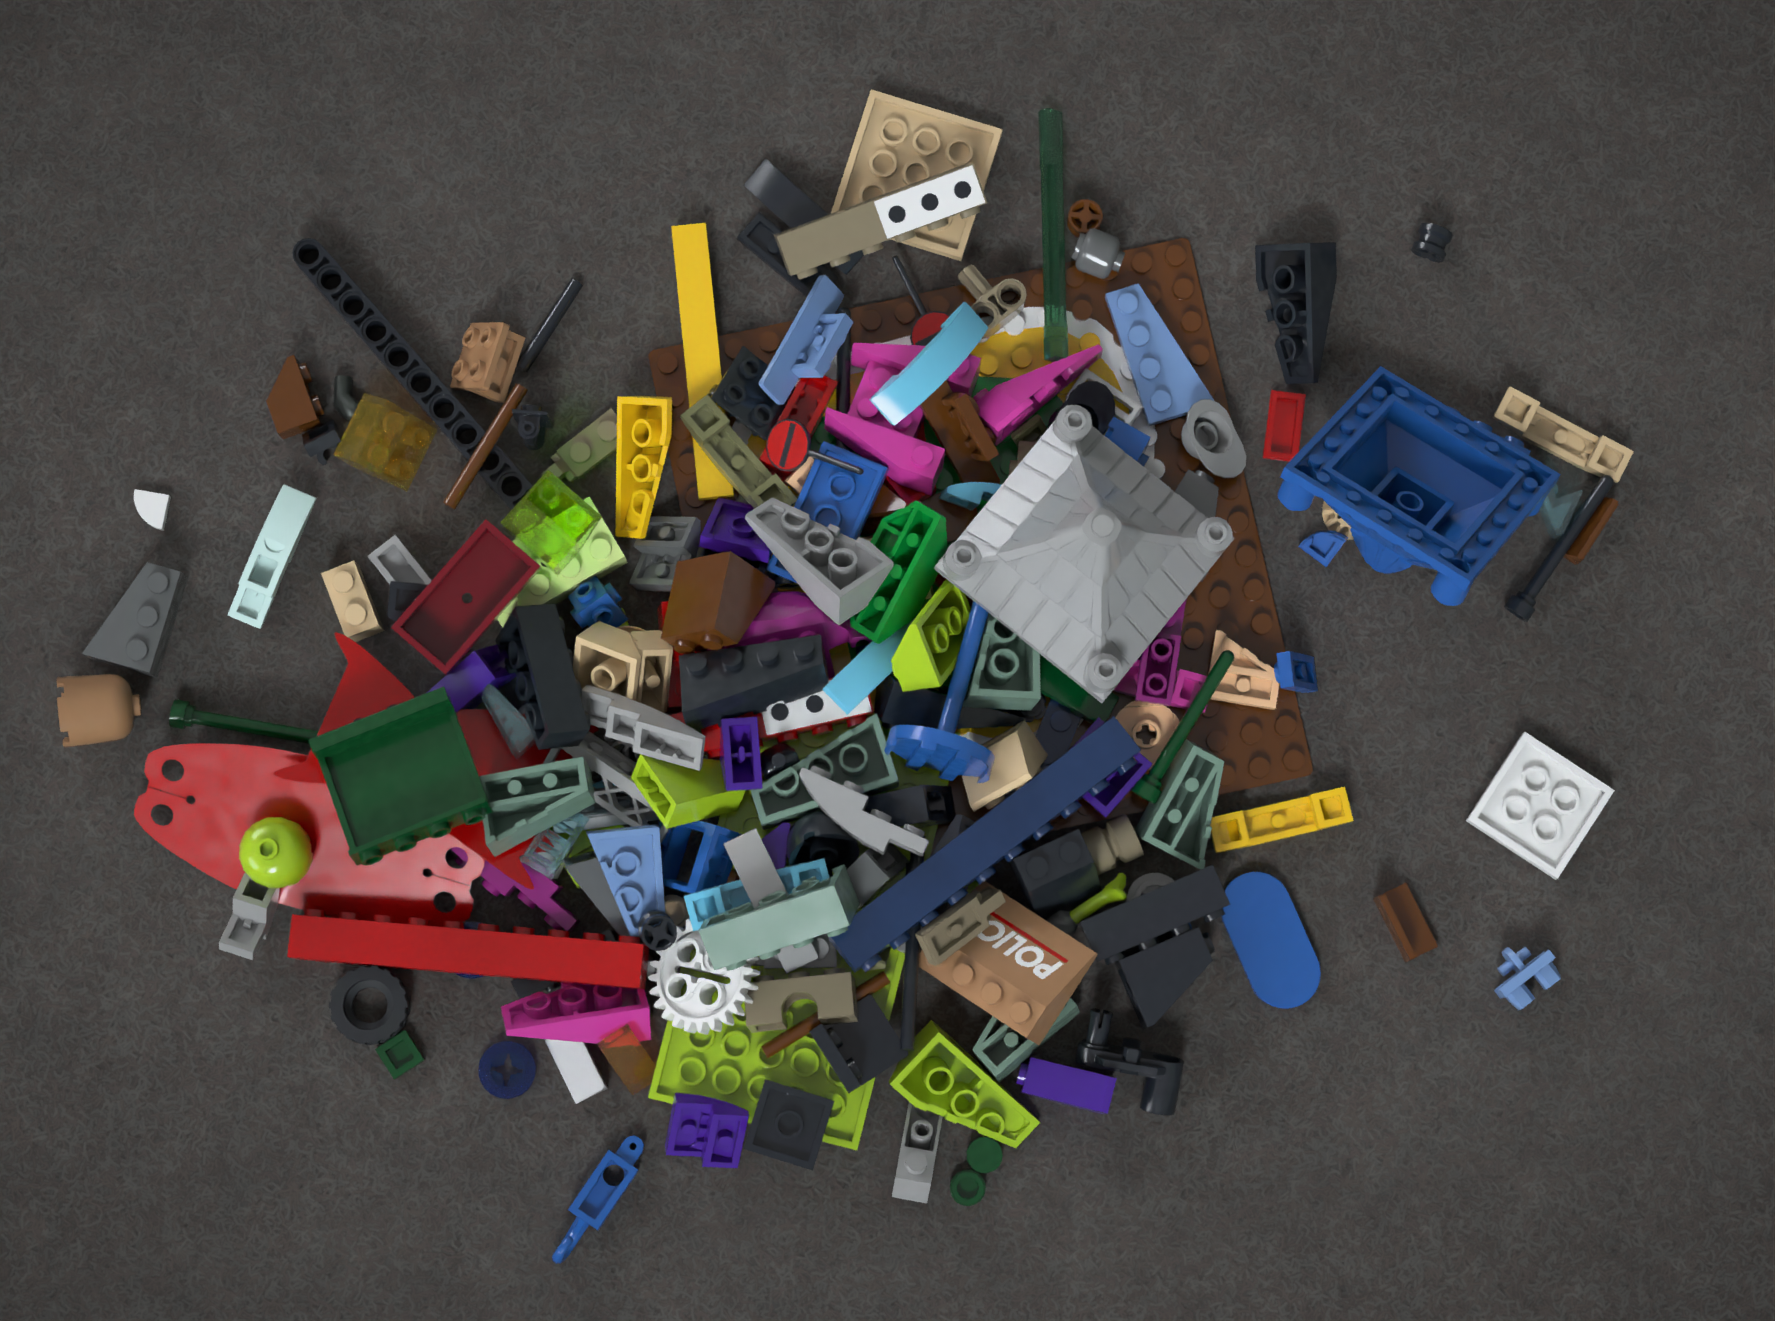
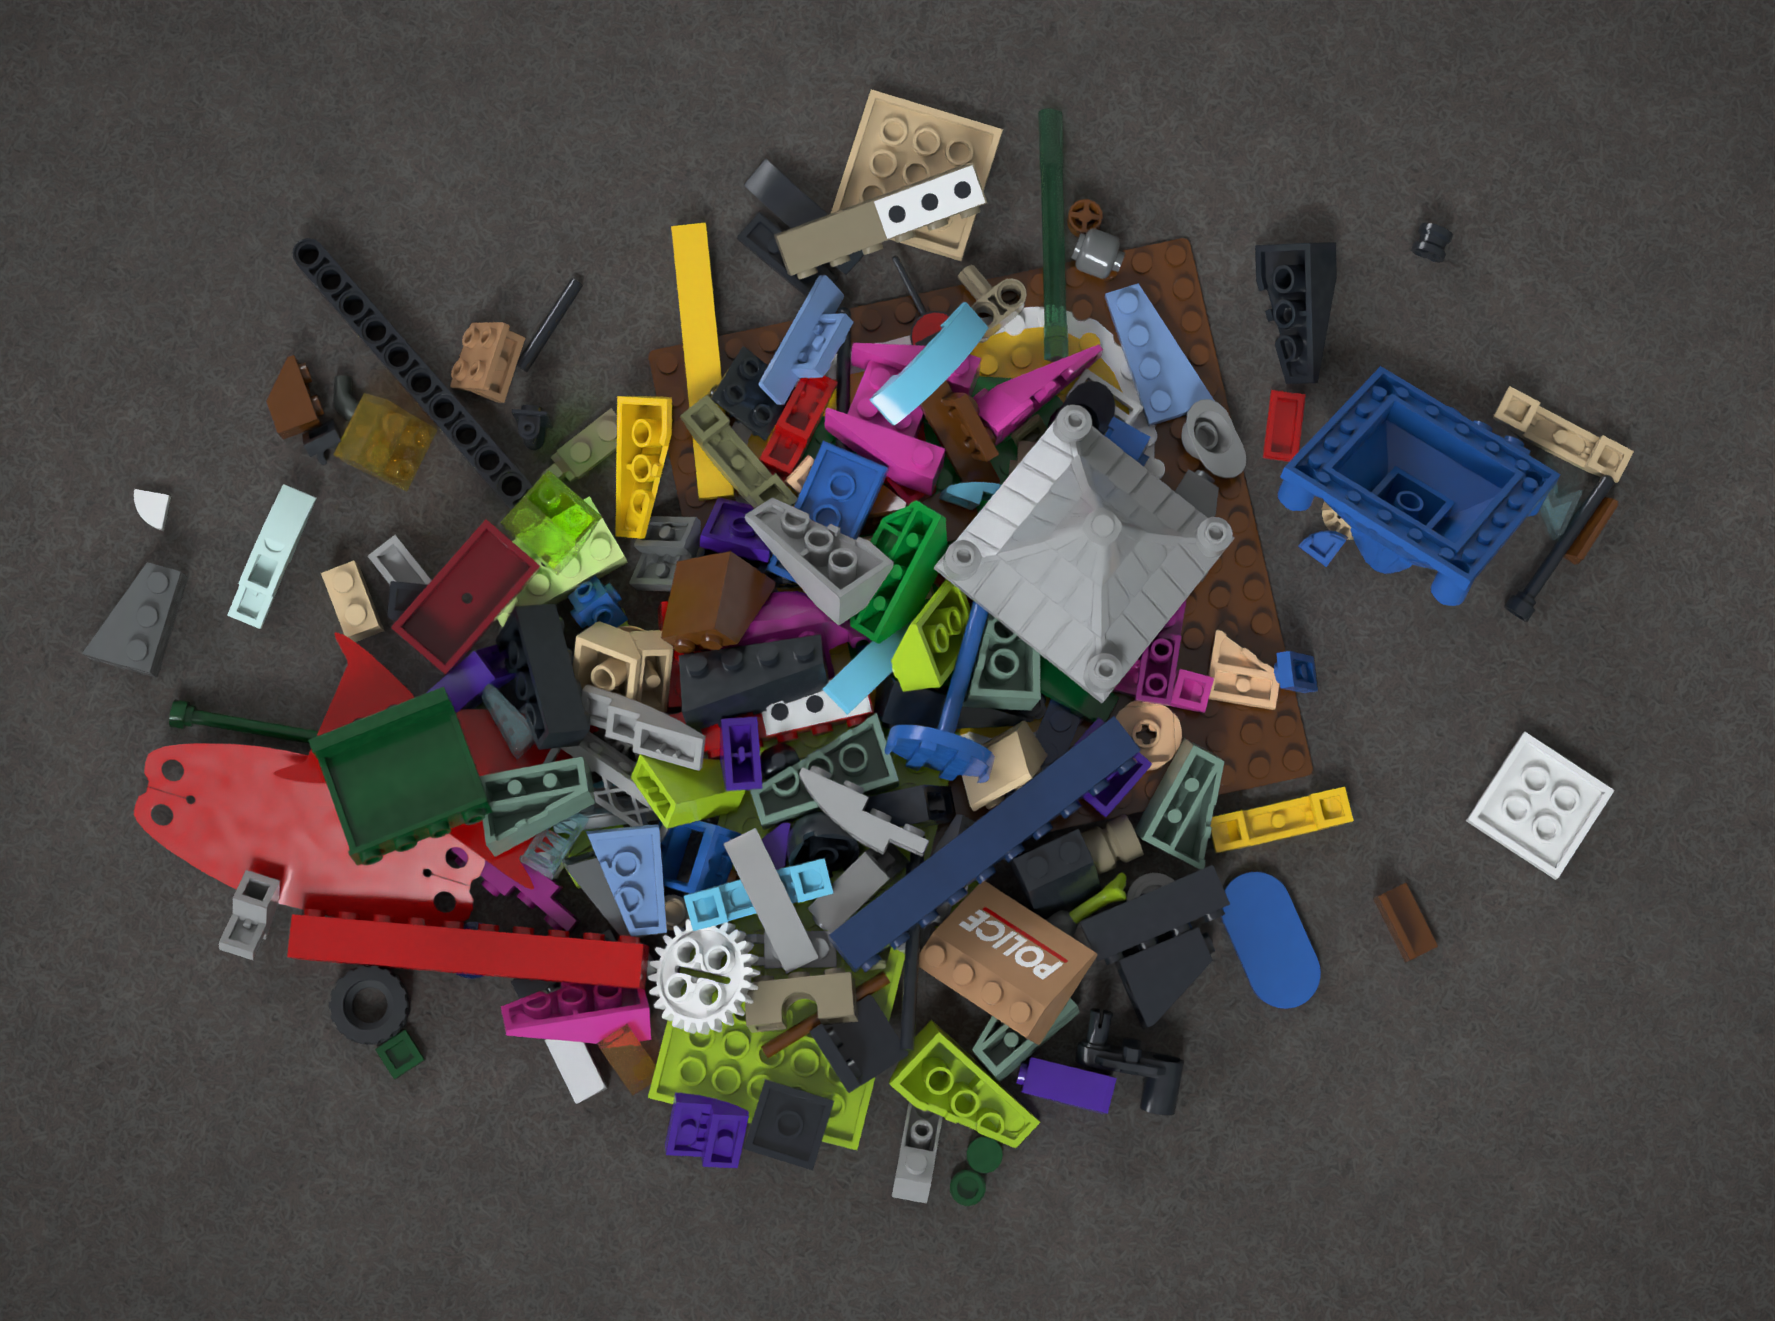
(96, 709): medium nougat cylinder -> none
(275, 852): lime cylinder -> none
(485, 446): reddish brown bar -> none
(496, 1056): clear blue gear -> none
(597, 1197): blue piece -> none
(663, 934): black wheel -> none
(780, 921): wedge -> none
(790, 446): piece -> none
(958, 924): dark tan hinge -> none
(1149, 785): dark green piece -> none
(1540, 967): medium blue hips -> none

